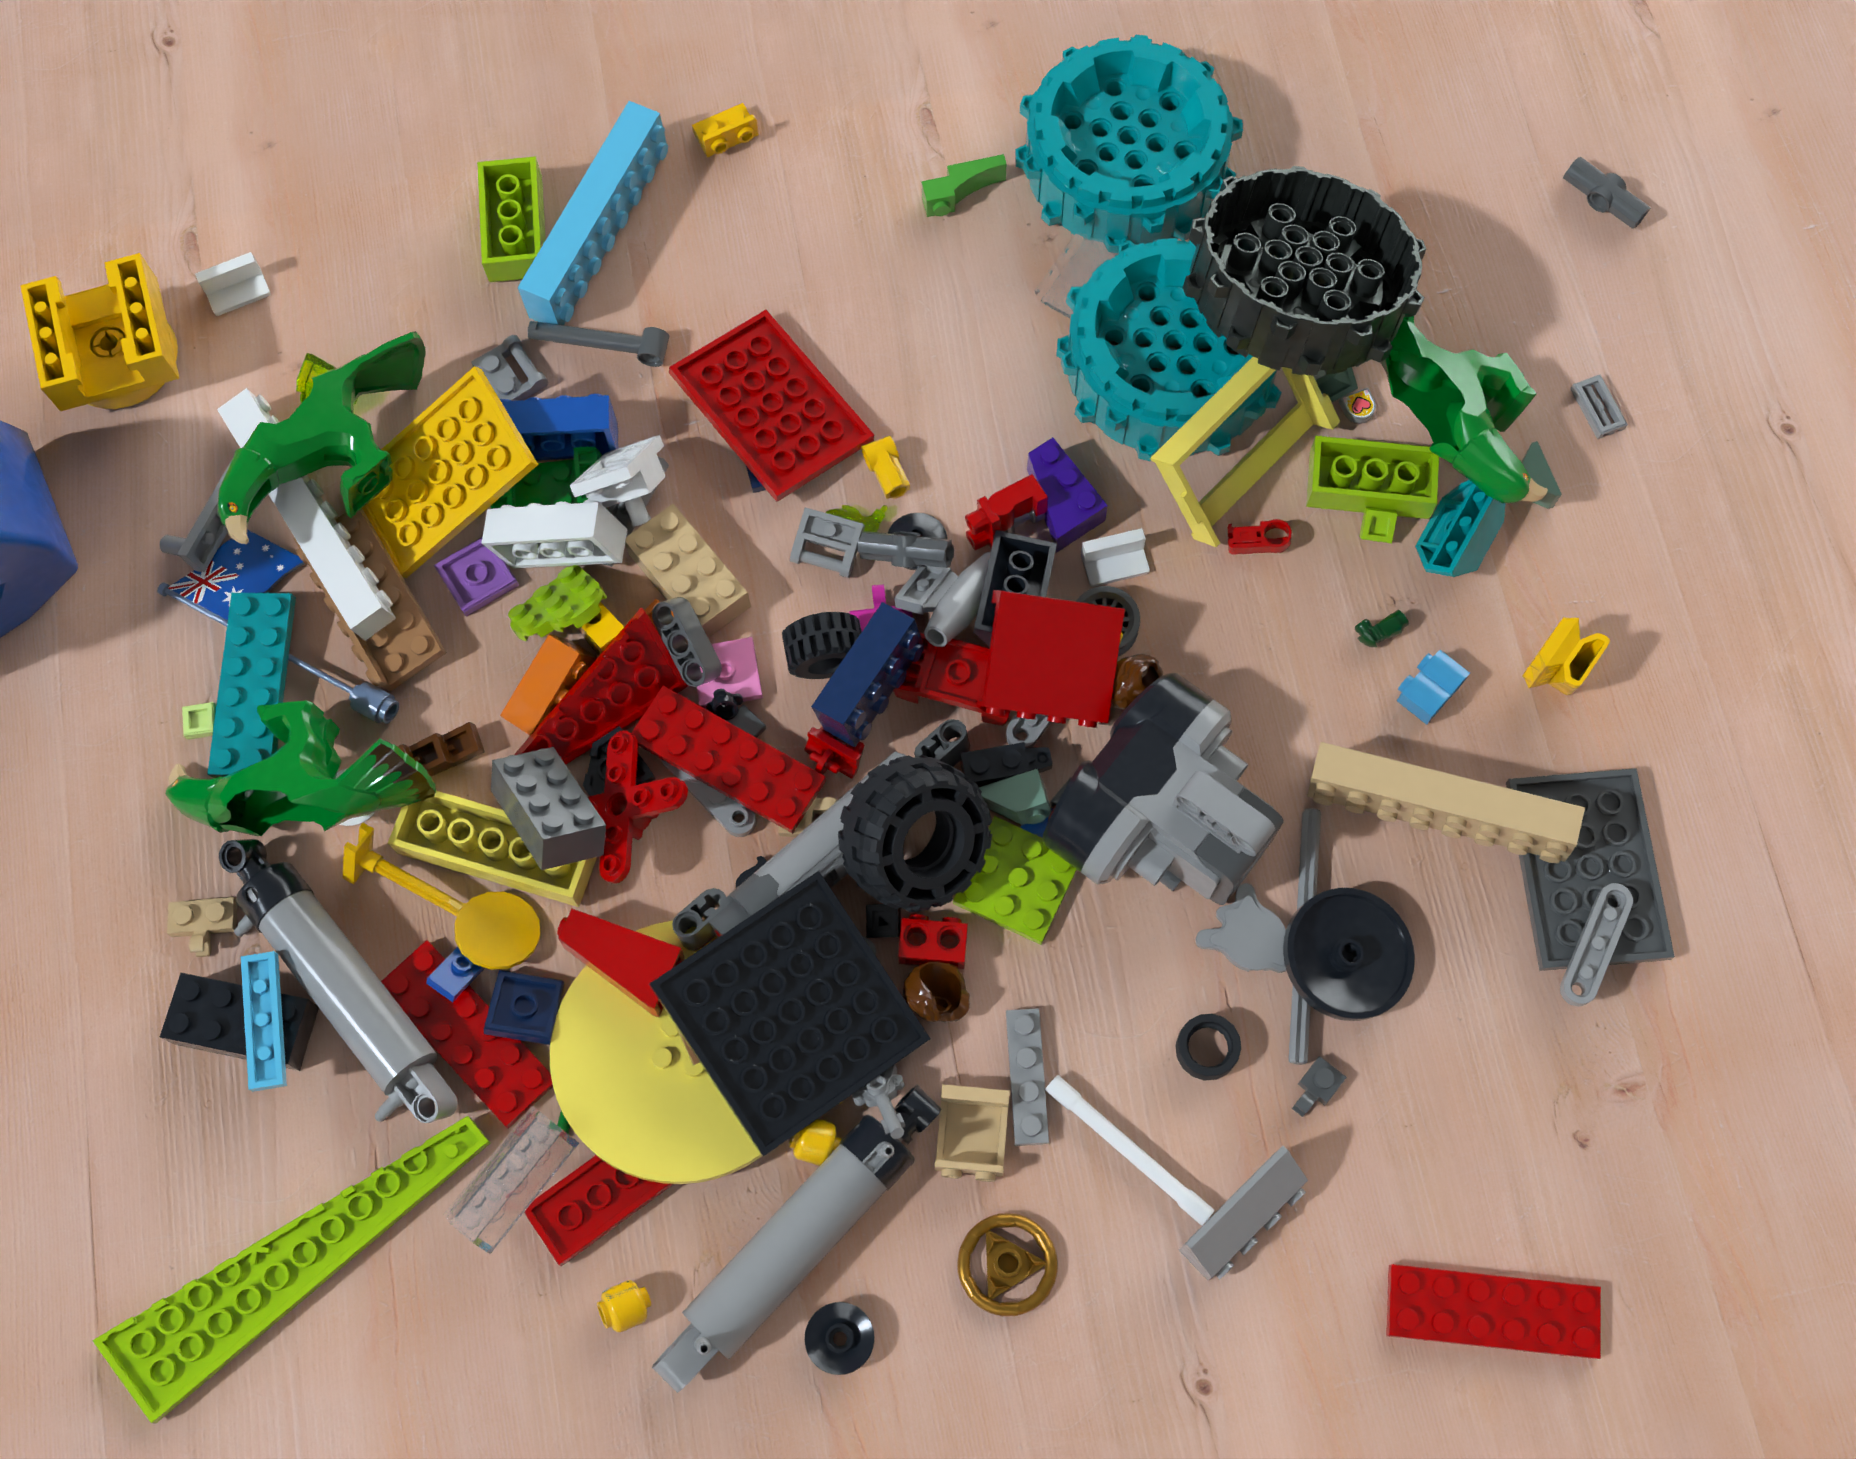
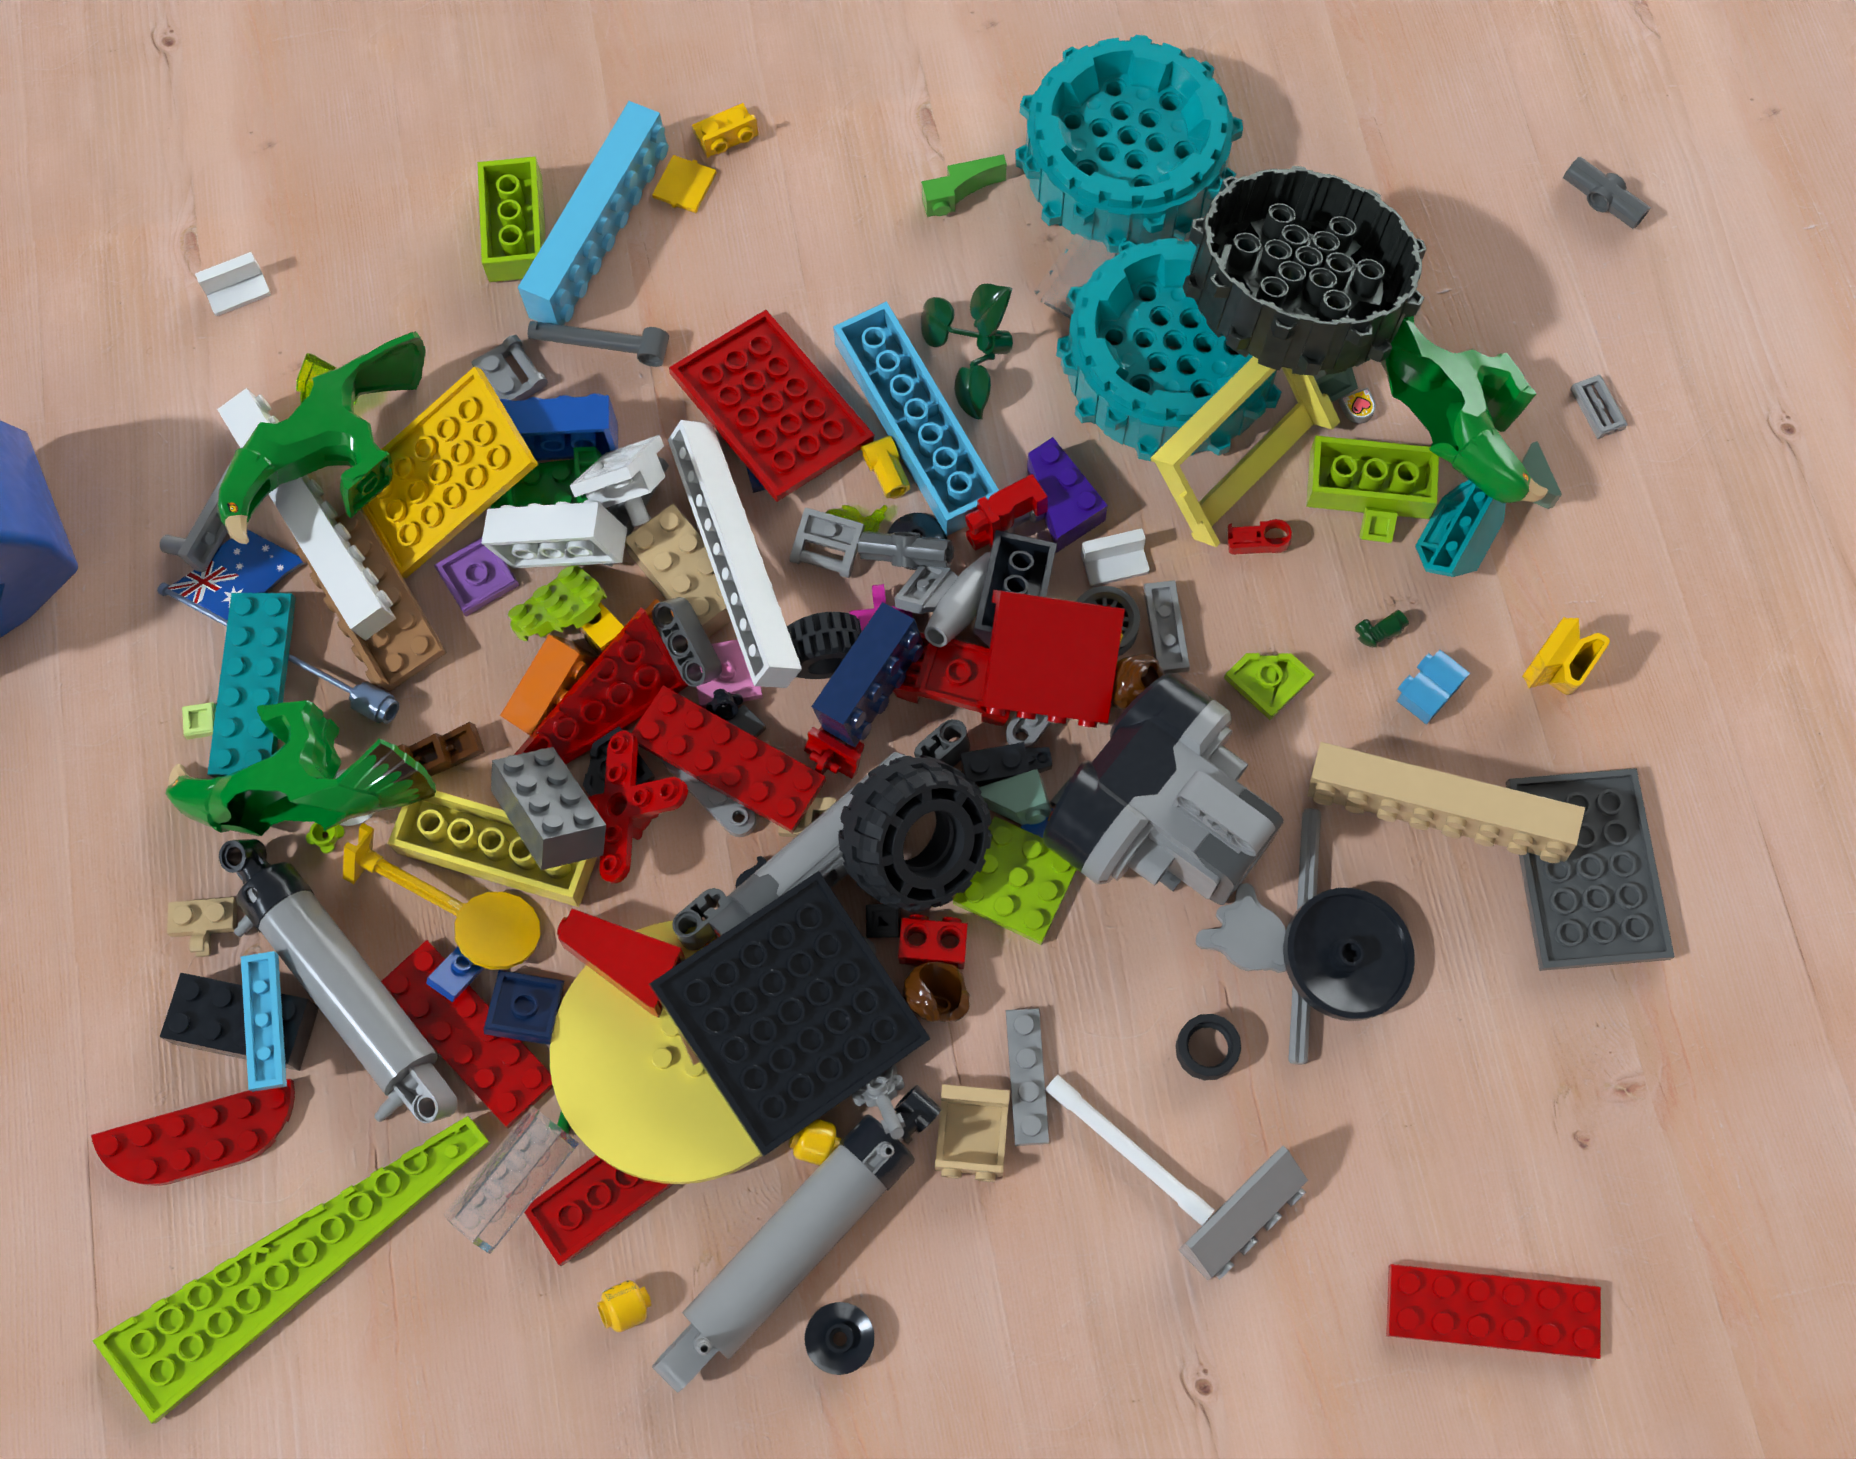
(79, 332): yellow piece -> none
(196, 1137): none -> red plate
(326, 844): none -> lime plate
(684, 183): none -> yellow piece
(734, 555): none -> white brick
(914, 415): none -> medium azure brick
(987, 308): none -> dark green plant
(1007, 1264): pearl gold piece -> none
(1166, 626): none -> light grey plate
(1269, 680): none -> lime plate
(1319, 1084): dark grey plate -> none
(1596, 944): light grey plate -> none

